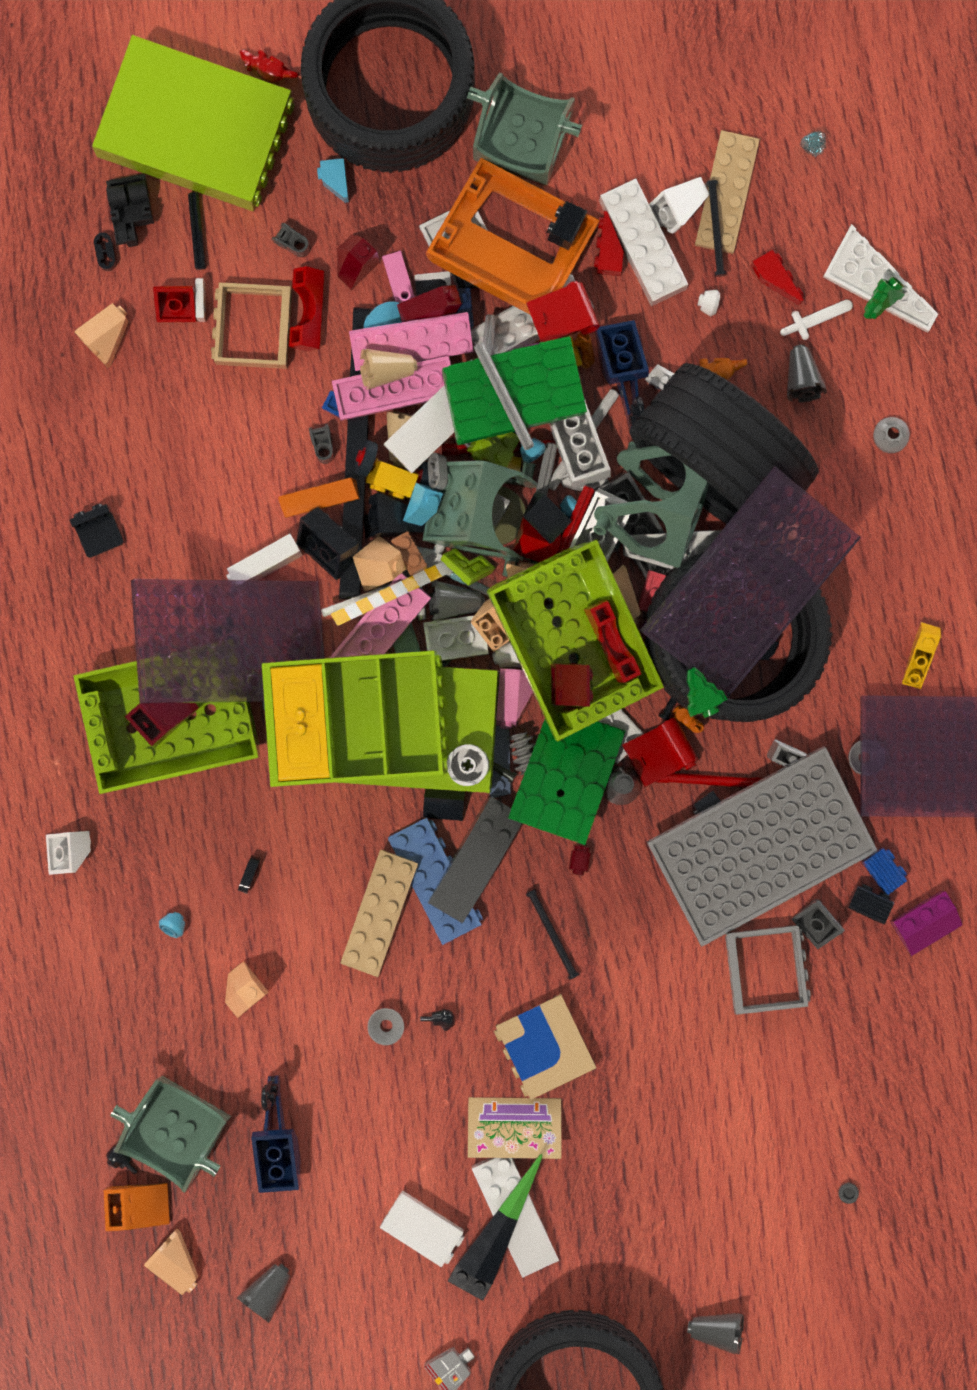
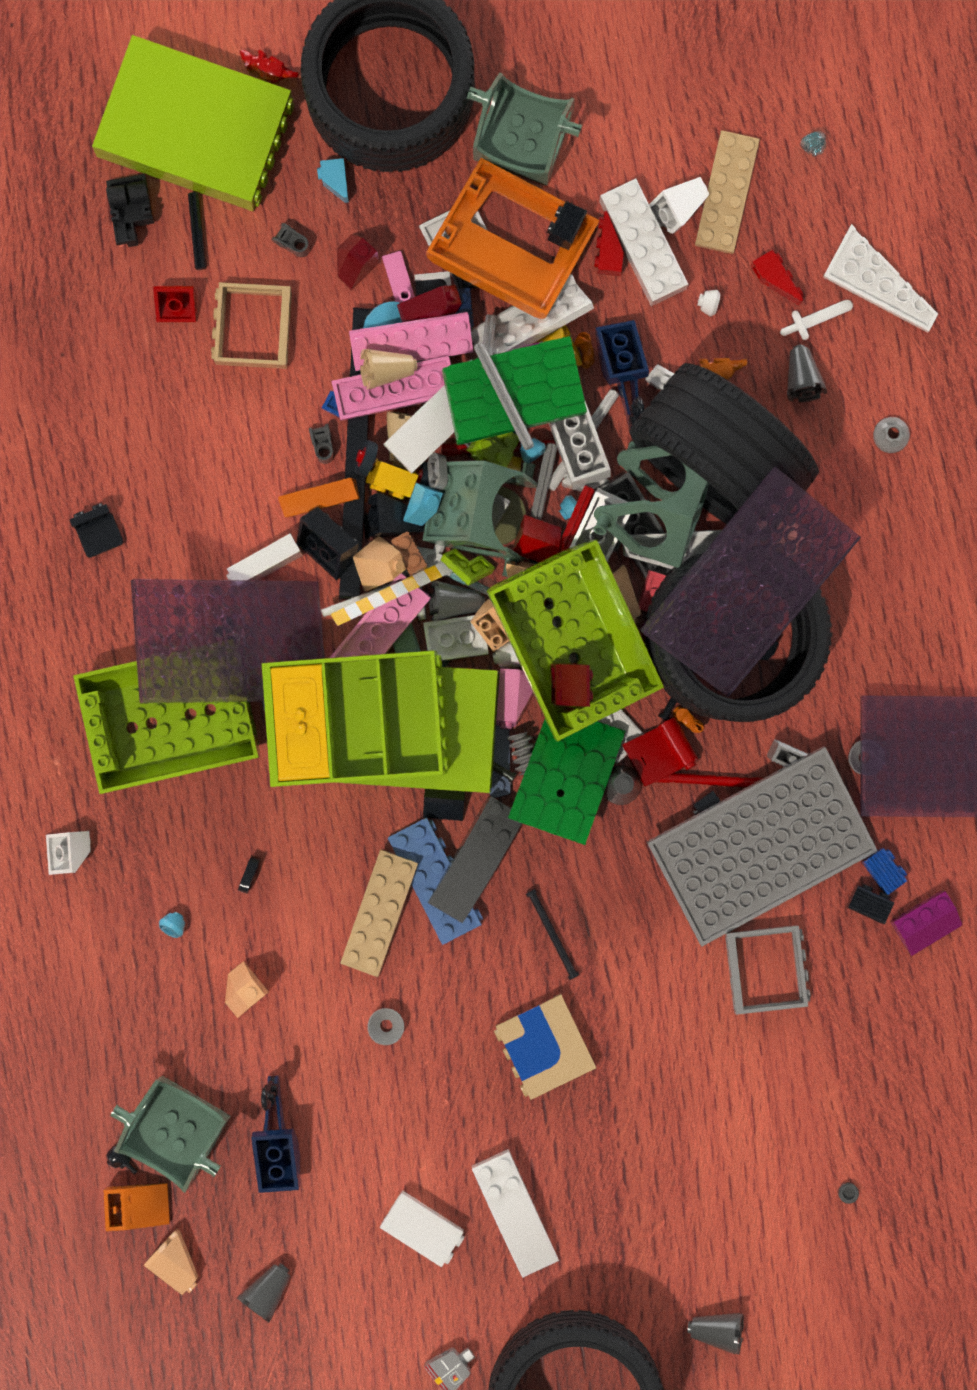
(104, 333): light nougat slope -> none
(109, 251): black beam -> none
(159, 720): dark red slope -> none
(200, 299): white tile -> none
(309, 285): red arch -> none
(443, 1018): black piece -> none
(458, 771): white brick -> none
(481, 1261): black plate -> none
(514, 1128): tan sticker -> none
(546, 517): black slope -> none
(564, 312): red door -> none
(580, 860): dark red brick -> none
(604, 625): red arch -> none
(703, 695): green rock -> none
(712, 184): black bar -> none
(817, 923): dark grey slope -> none
(883, 297): green rock -> none
(921, 655): yellow slope -> none

